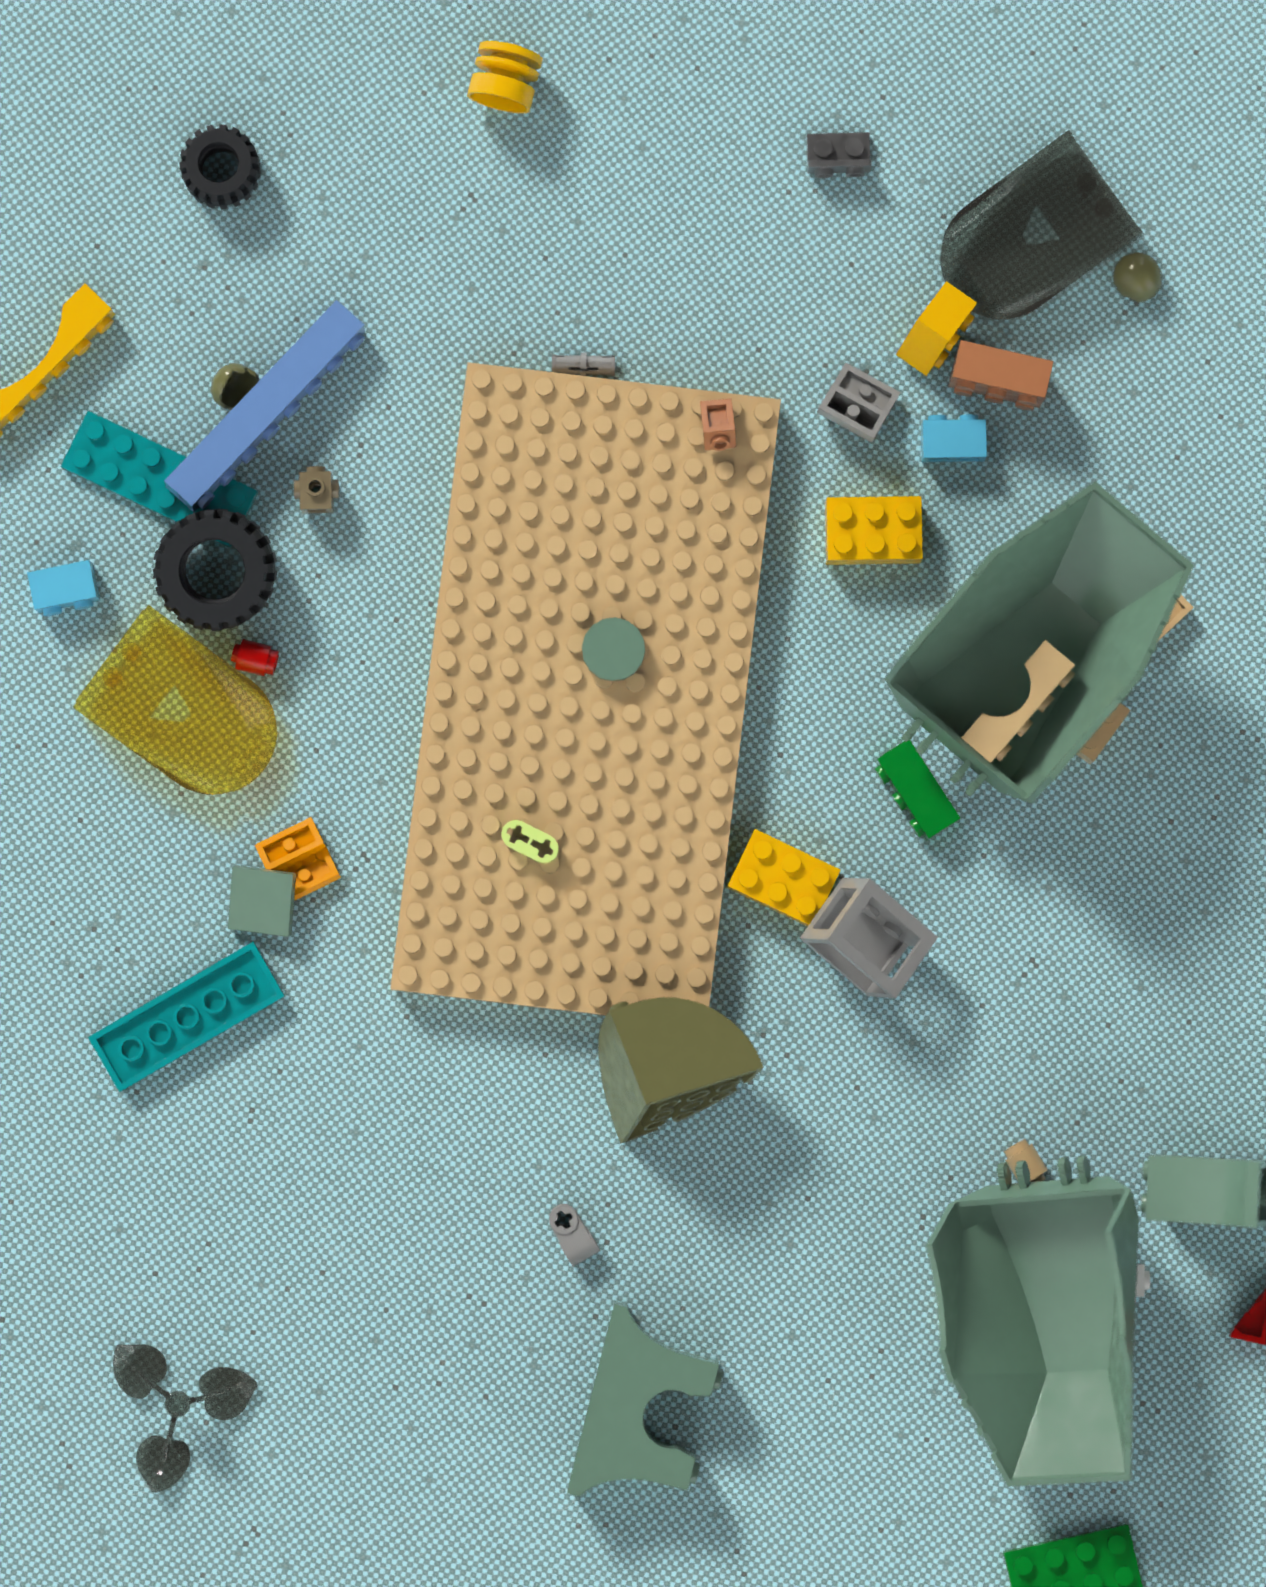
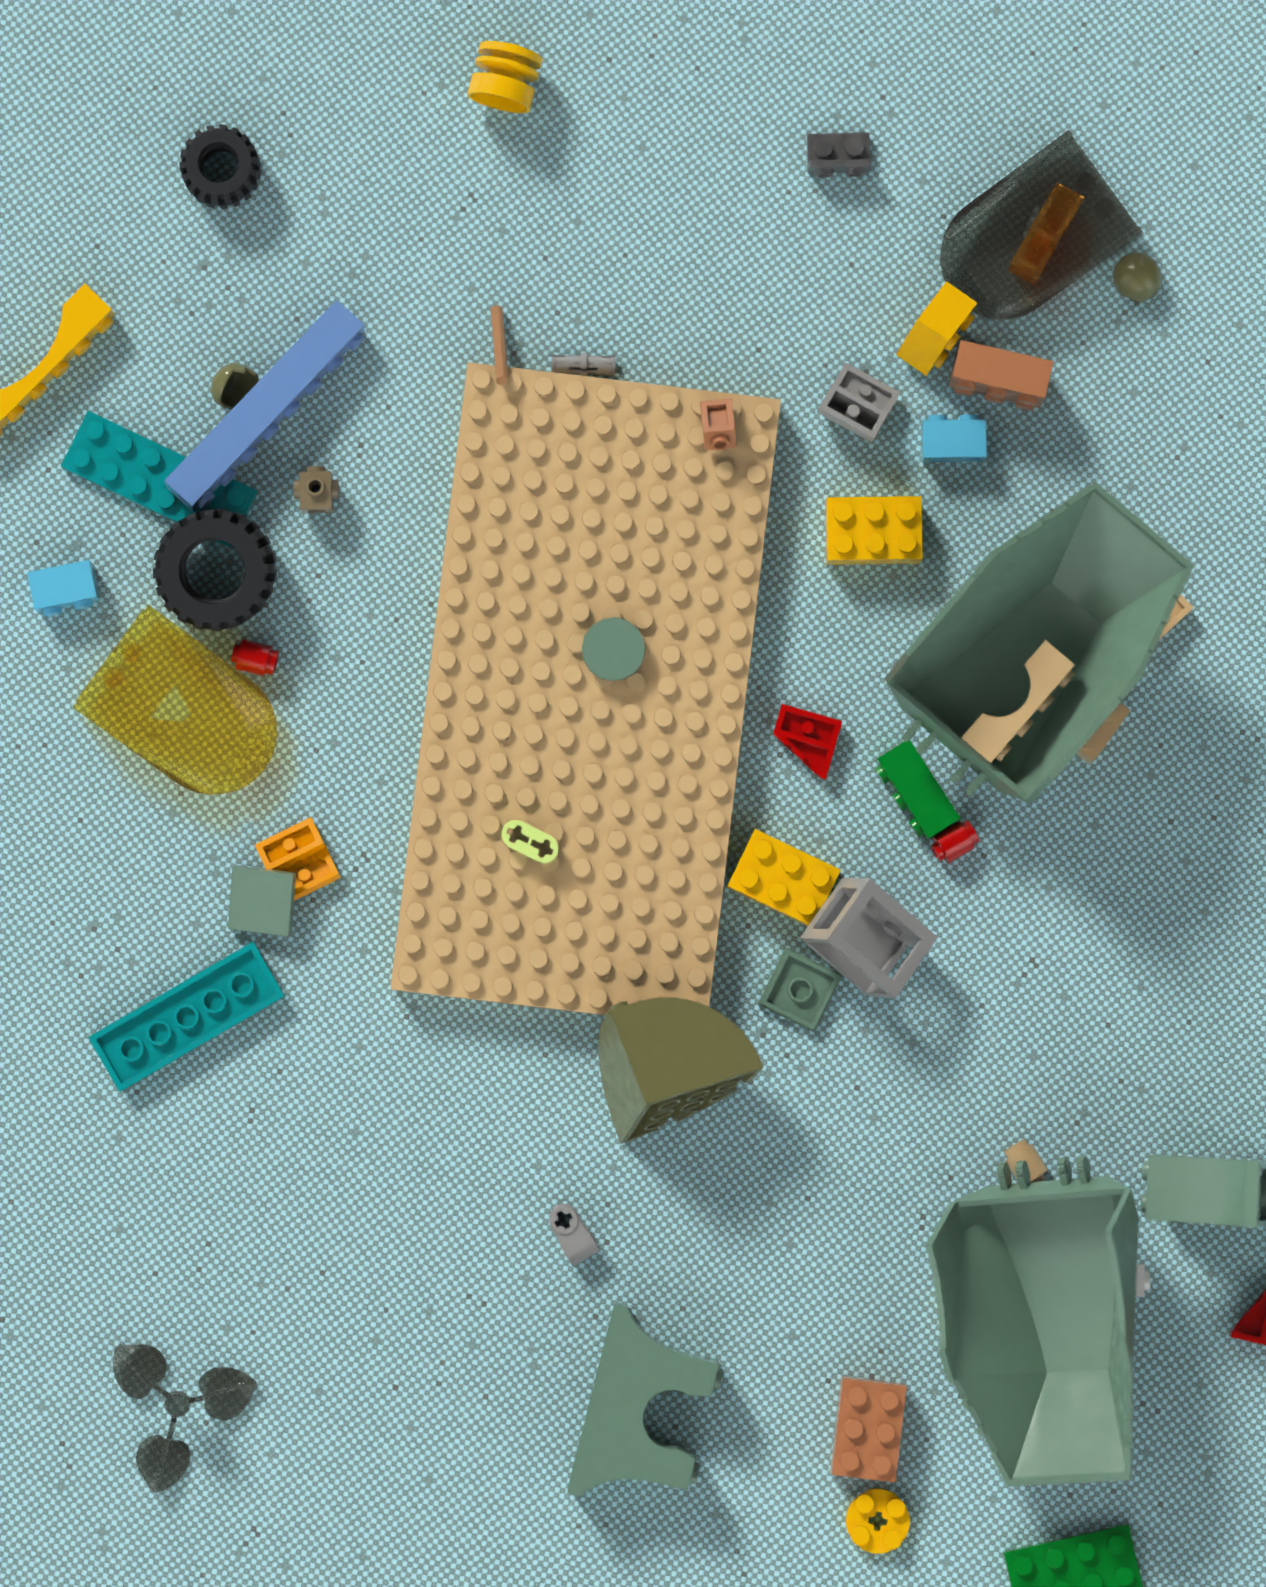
(499, 345): none -> medium nougat bar
(800, 989): none -> sand green tile
(808, 737): none -> red wing
(863, 1532): none -> yellow plate
(868, 1429): none -> nougat brick
(954, 841): none -> red brick
(1045, 233): none -> clear orange slope

